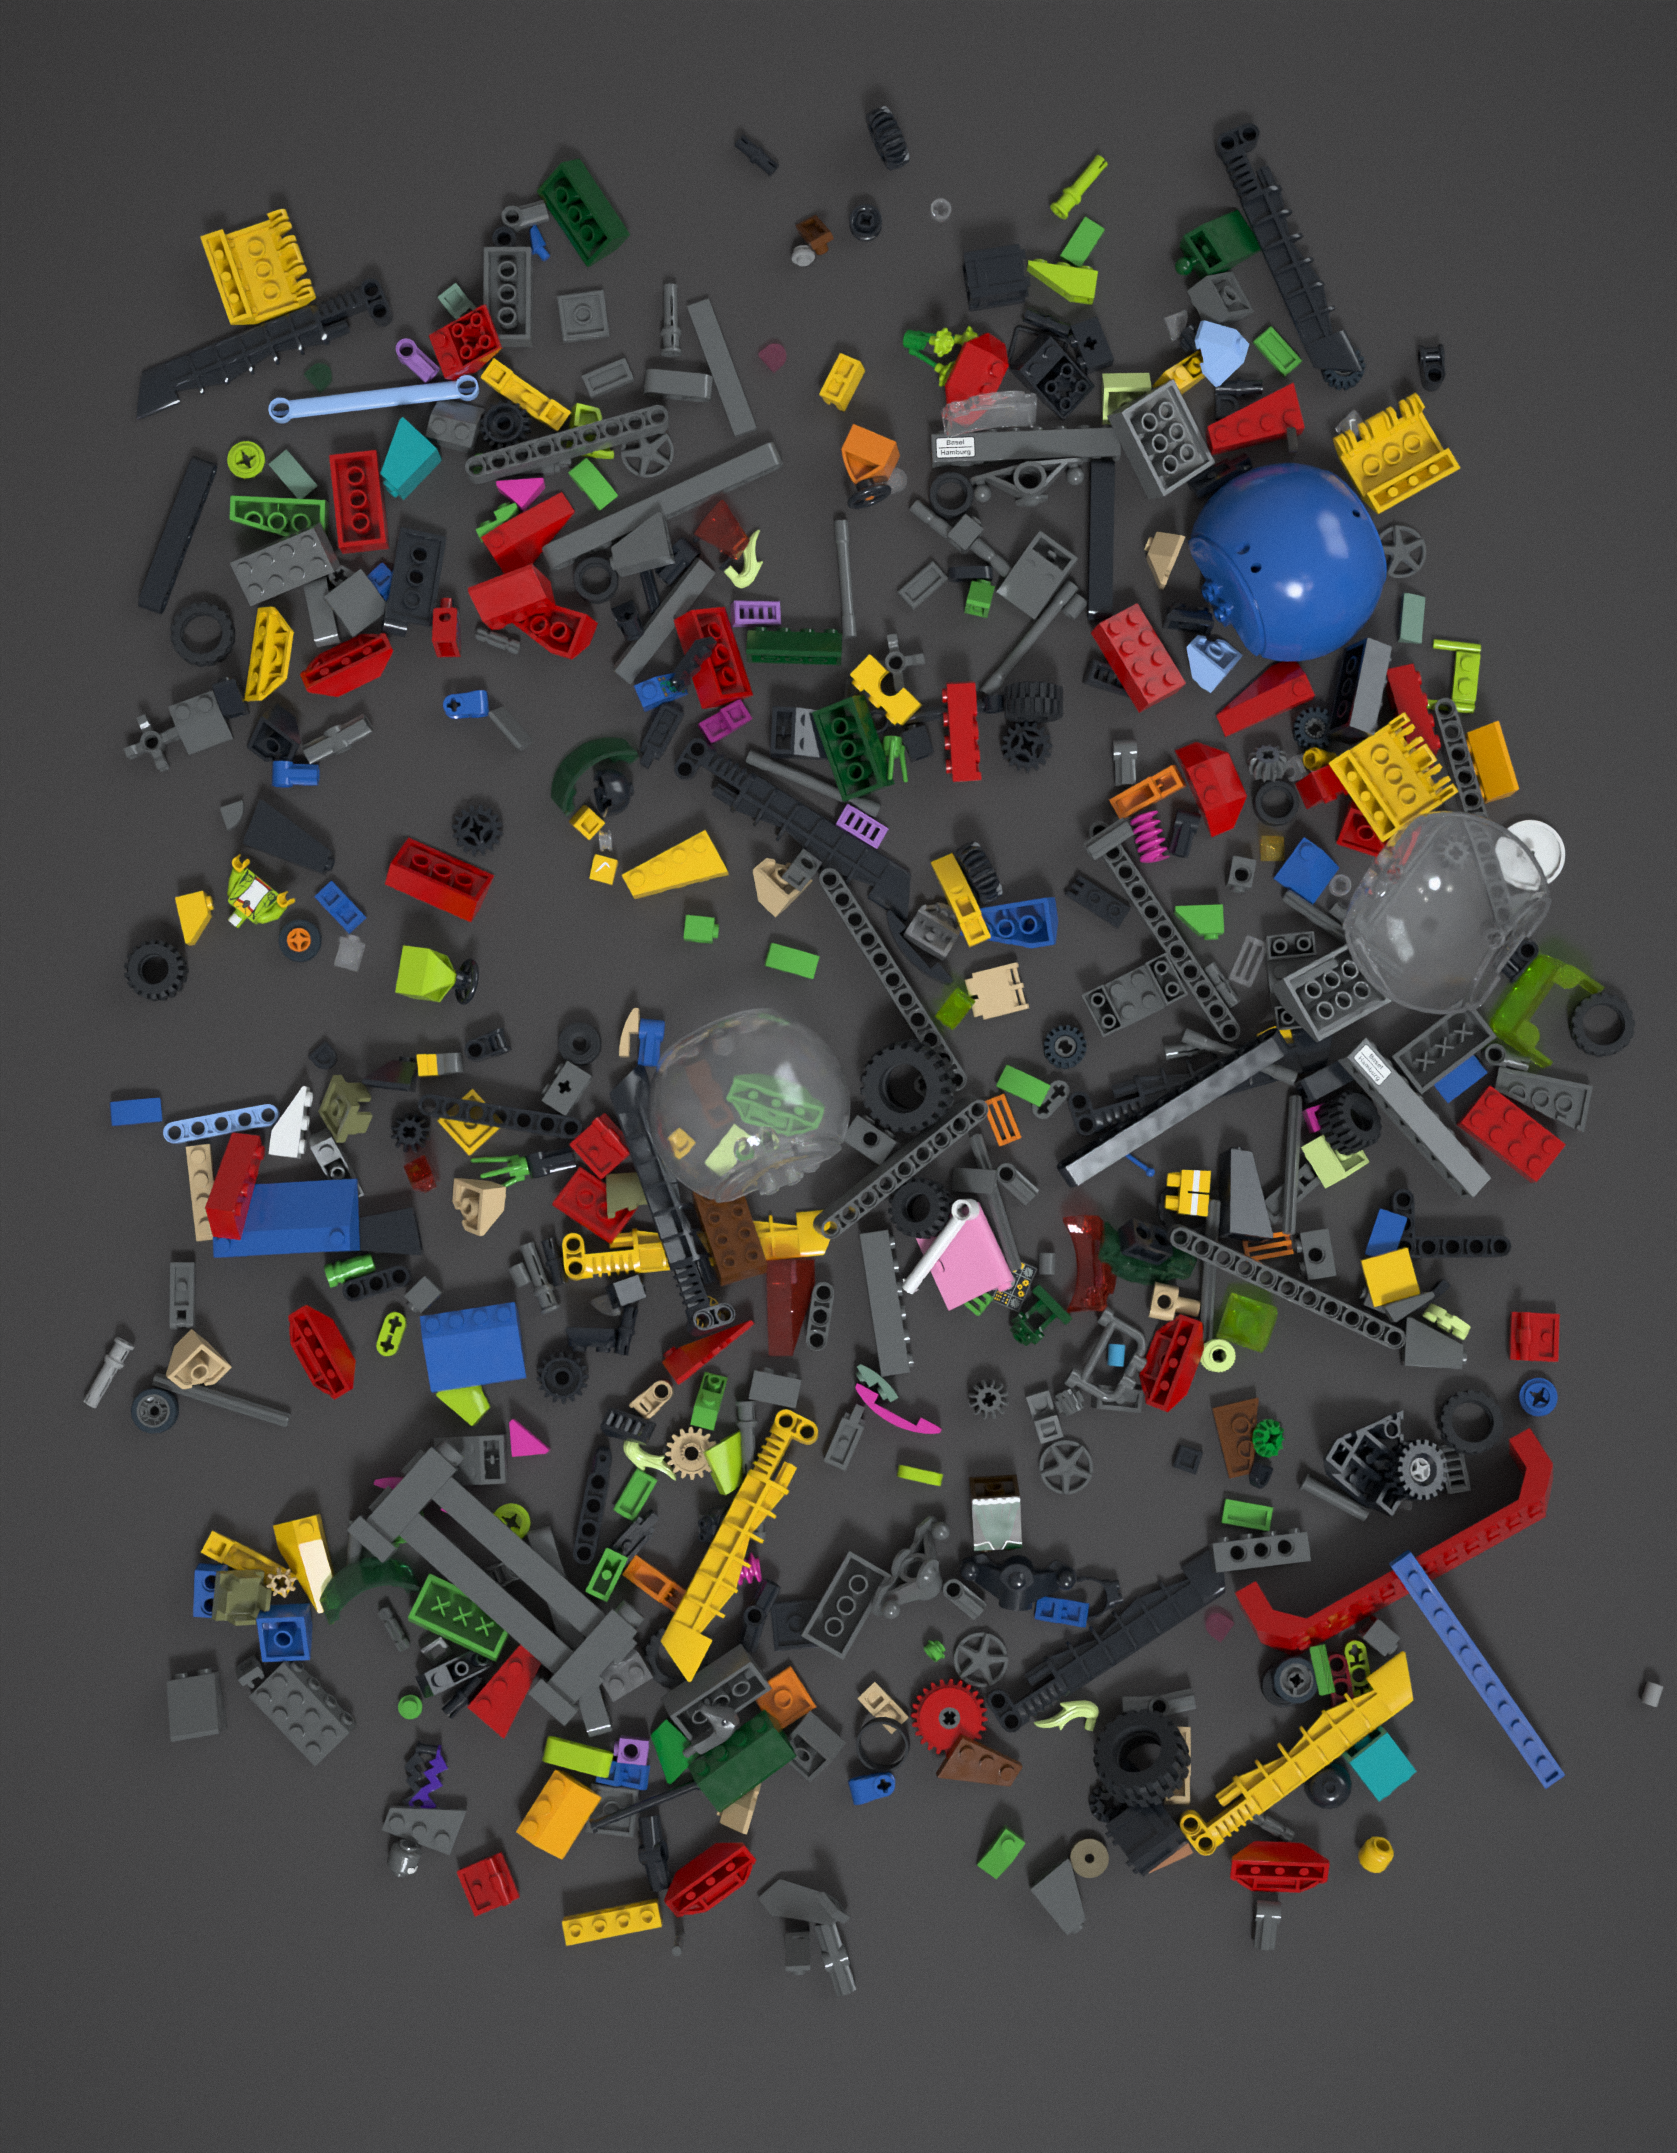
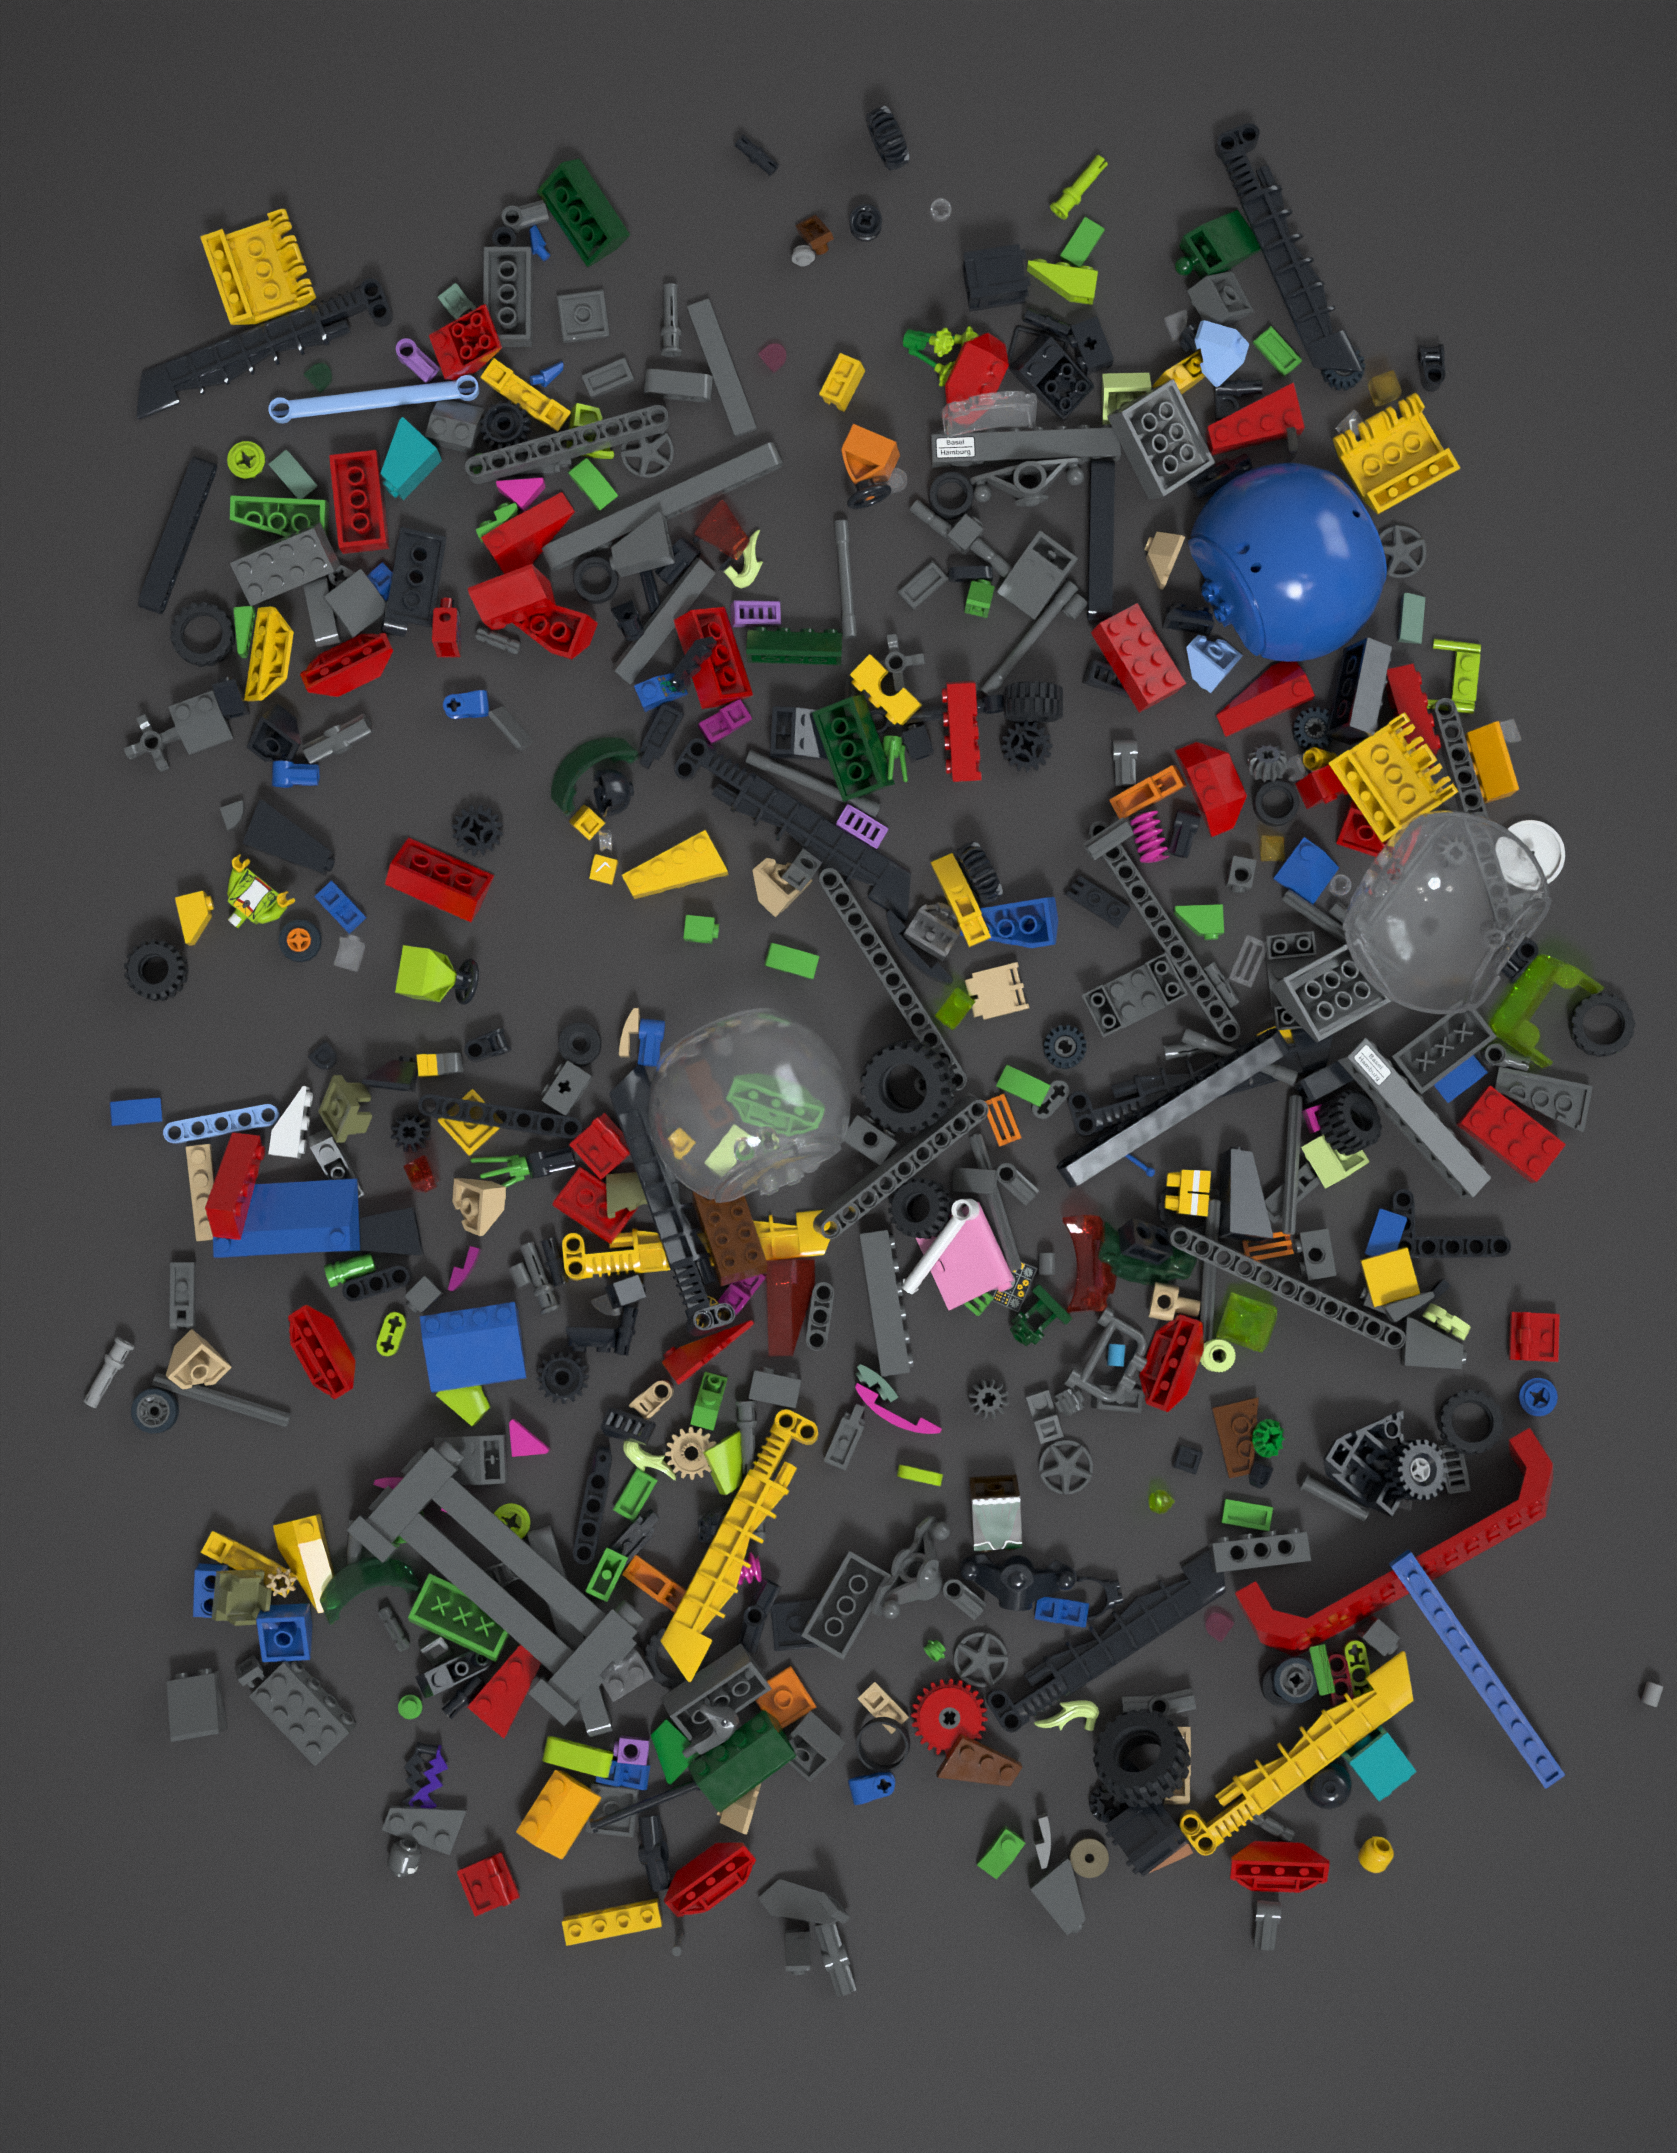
(244, 624): none -> bright green slope
(460, 1275): none -> magenta slope
(547, 375): none -> blue bar
(741, 1291): none -> magenta slope
(1043, 1846): none -> light grey slope
(1160, 1501): none -> clear neon green plate
(1384, 388): none -> clear yellow brick
(1510, 731): none -> clear tile

